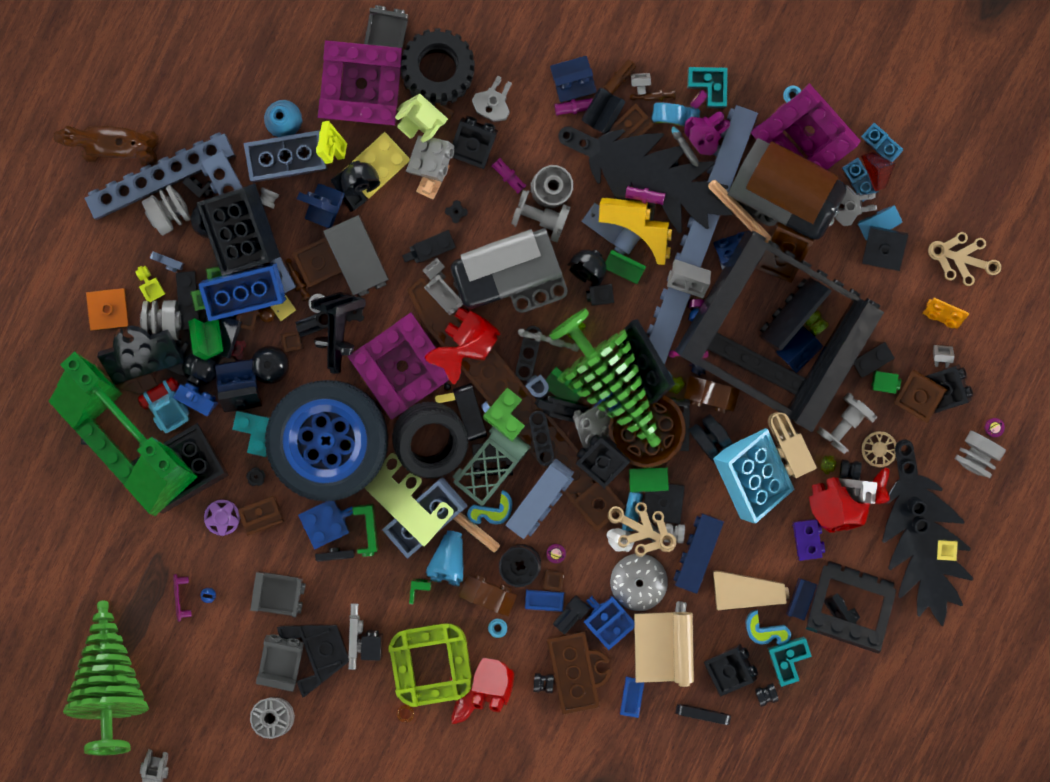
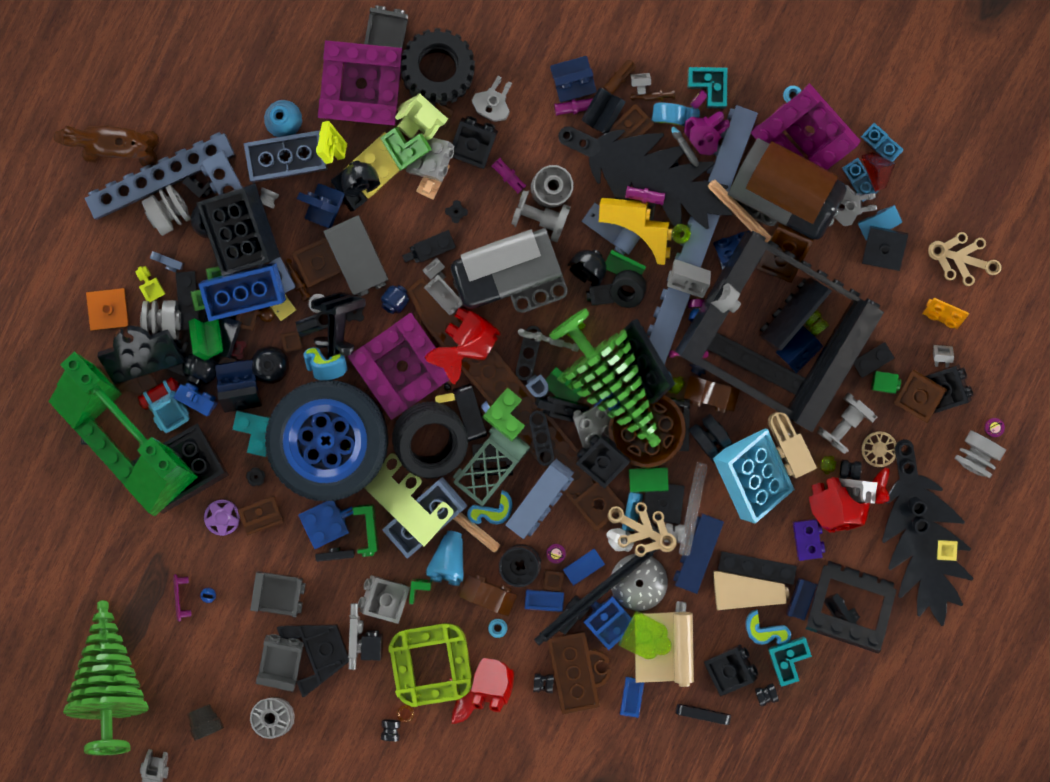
(204, 722): none -> clear smoke piece
(322, 368): none -> dark azure animal
(383, 599): none -> light grey plate
(390, 730): none -> black wheel
(394, 299): none -> dark blue head
(405, 152): none -> bright green plate
(583, 566): none -> blue tile
(592, 597): none -> black piece
(631, 279): none -> black tyre
(646, 637): none -> clear neon green plate
(676, 231): none -> clear neon green plate
(693, 508): none -> clear axle
(728, 299): none -> light grey piece
(757, 567): none -> black plate

